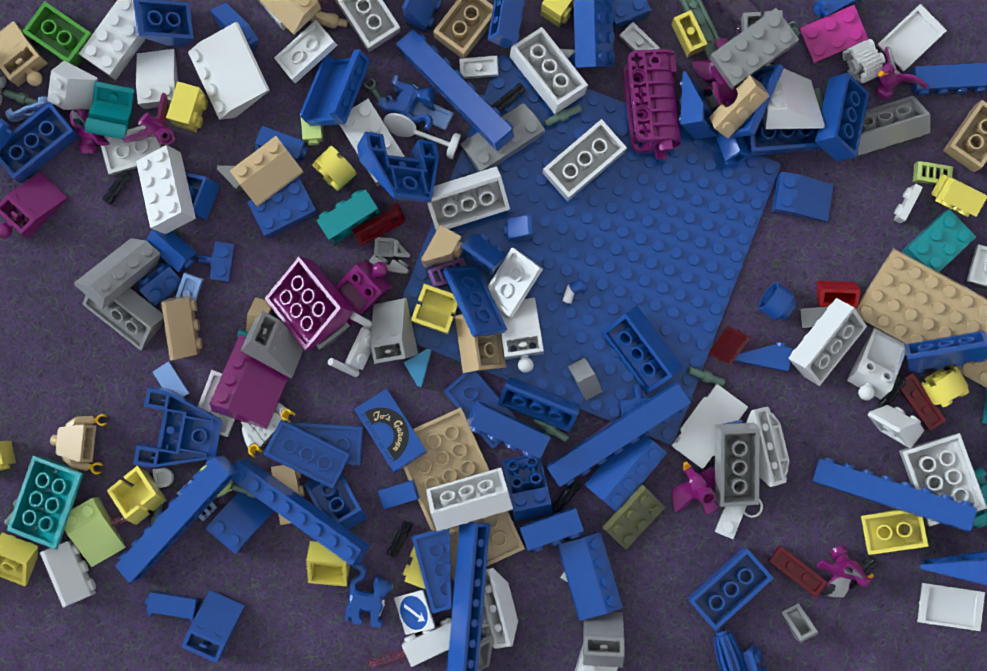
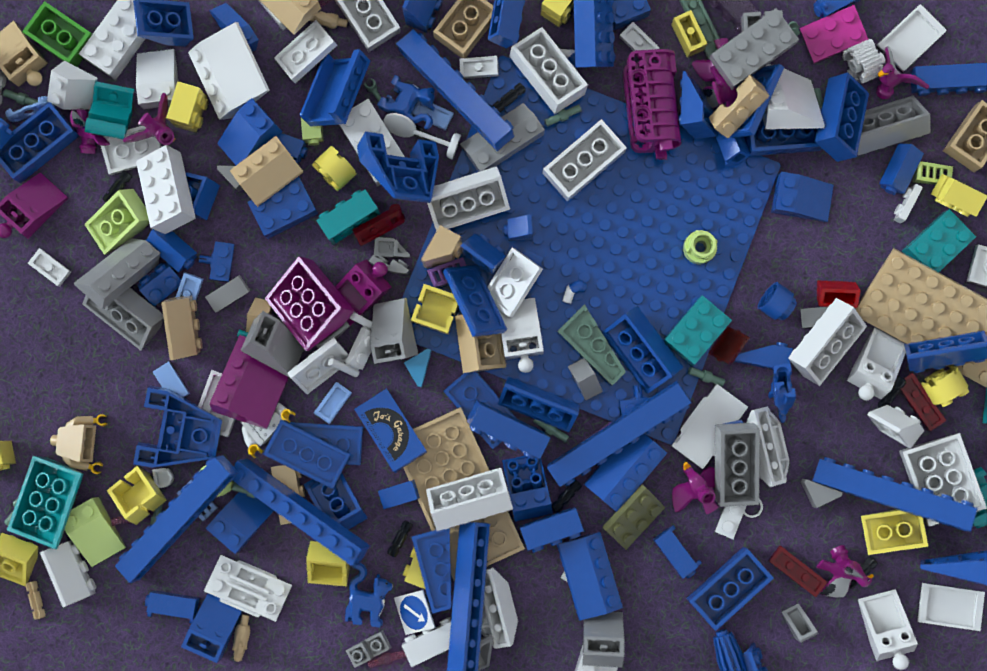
(35, 600): none -> tan axle
(49, 267): none -> white plate
(118, 220): none -> yellowish green slope
(227, 293): none -> light grey slope
(241, 638): none -> tan piece
(247, 132): none -> blue slope
(248, 588): none -> white piece
(315, 367): none -> white plate
(332, 403): none -> light blue tile
(368, 649): none -> light grey slope
(587, 339): none -> sand green wing
(676, 553): none -> blue brick
(697, 330): none -> teal brick
(707, 240): none -> yellowish green piece
(782, 390): none -> blue animal
(819, 494): none -> light grey slope
(886, 622): none -> white slope
(901, 169): none -> blue brick

